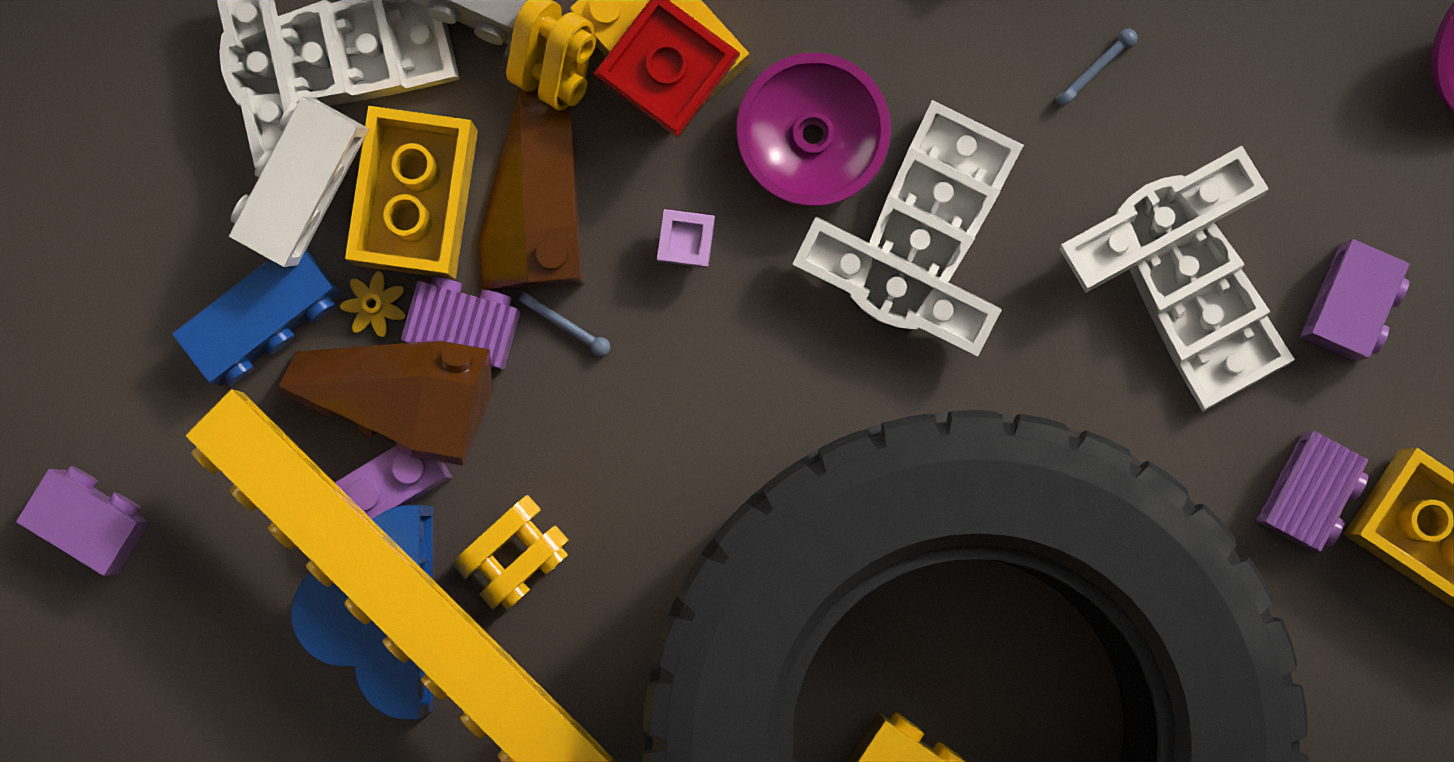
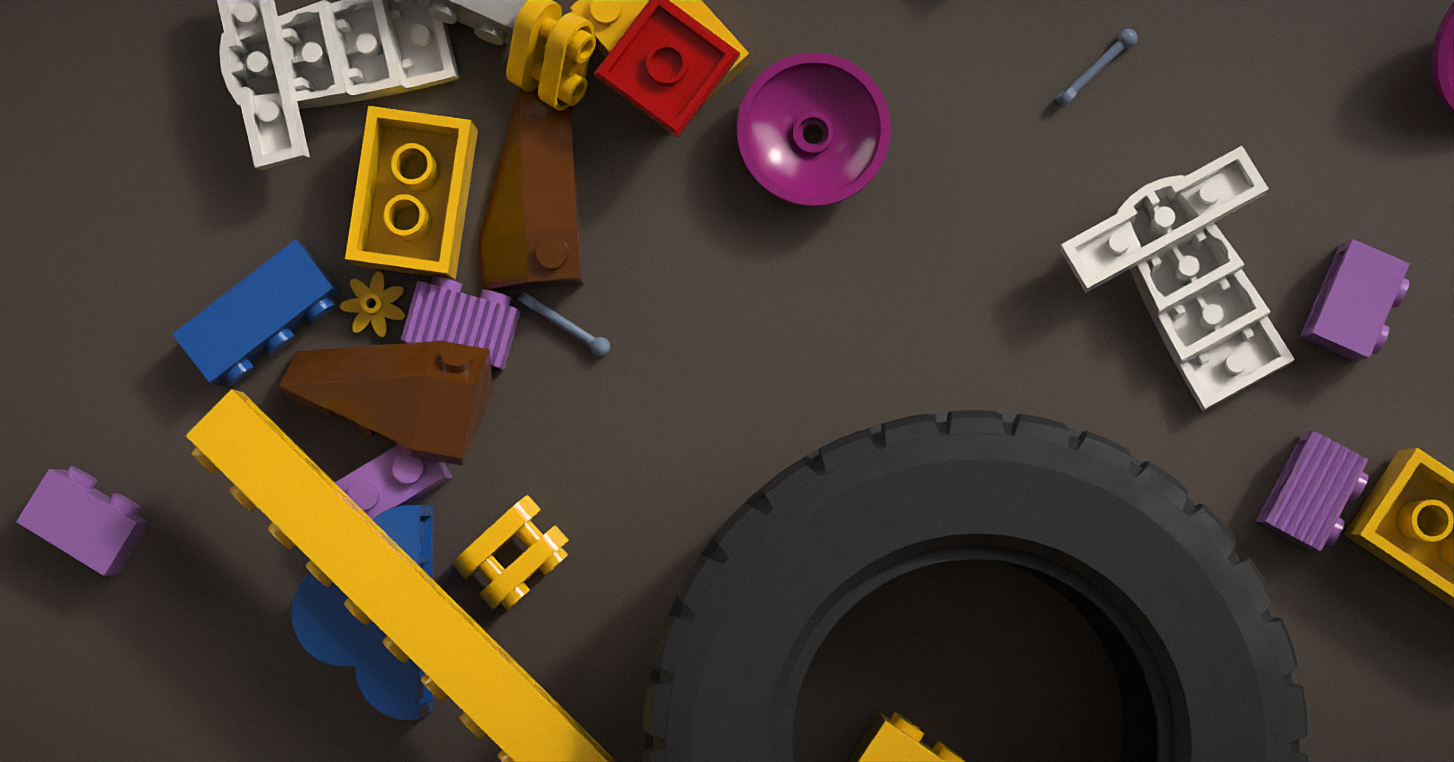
(297, 181): white brick -> none
(686, 238): lavender tile -> none
(923, 233): white slope -> none

